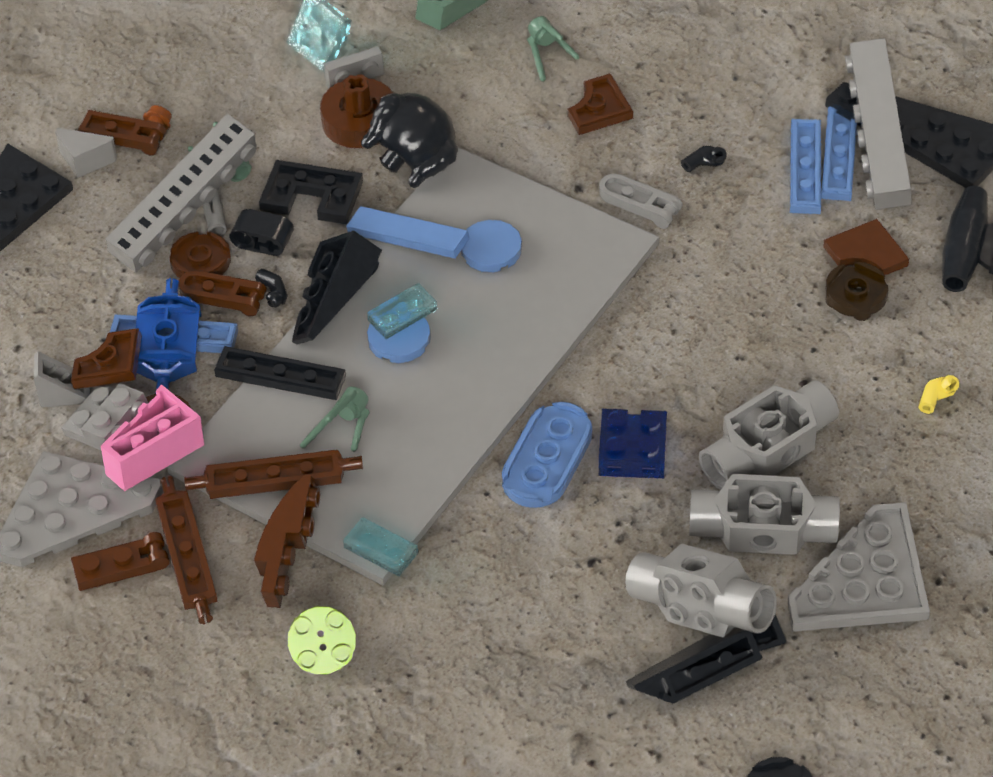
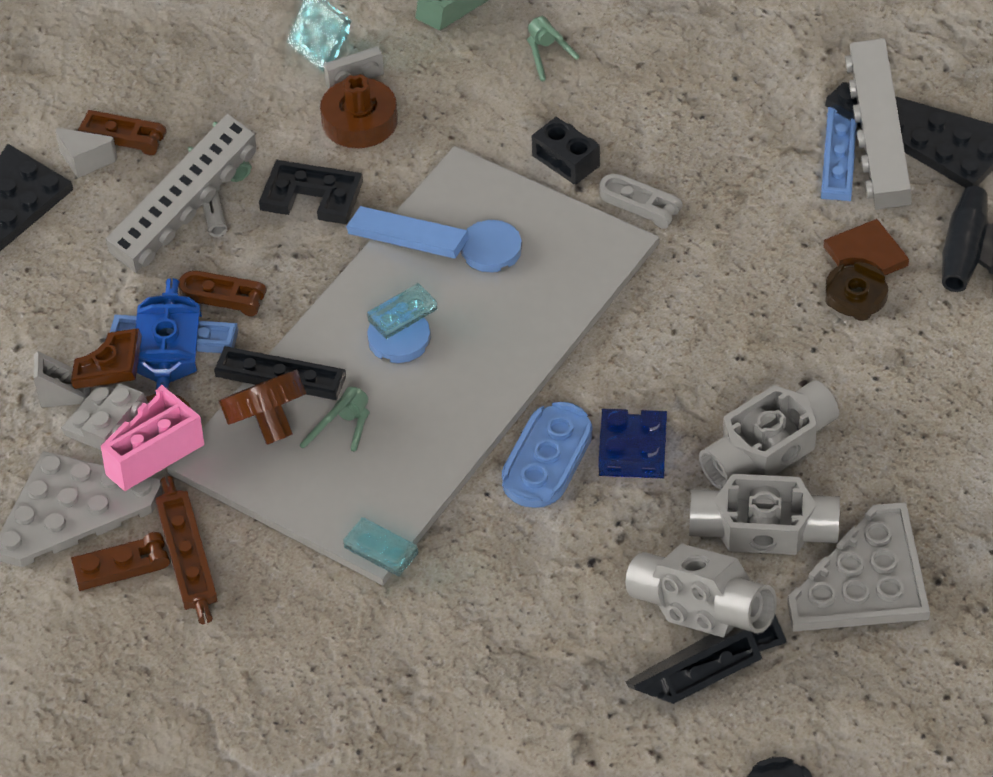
(159, 115): dark orange plate -> none
(200, 253): reddish brown tile -> none
(261, 232): black beam -> none
(265, 403): none -> reddish brown piece
(272, 473): reddish brown plate -> none
(275, 283): black arm -> none
(286, 530): reddish brown slope -> none
(337, 274): black wedge -> none
(337, 636): plate -> none
(414, 133): black piece -> none
(566, 150): none -> black brick
(600, 106): reddish brown tile -> none
(704, 156): black arm -> none
(805, 166): medium blue tile -> none
(937, 390): light yellow arm -> none

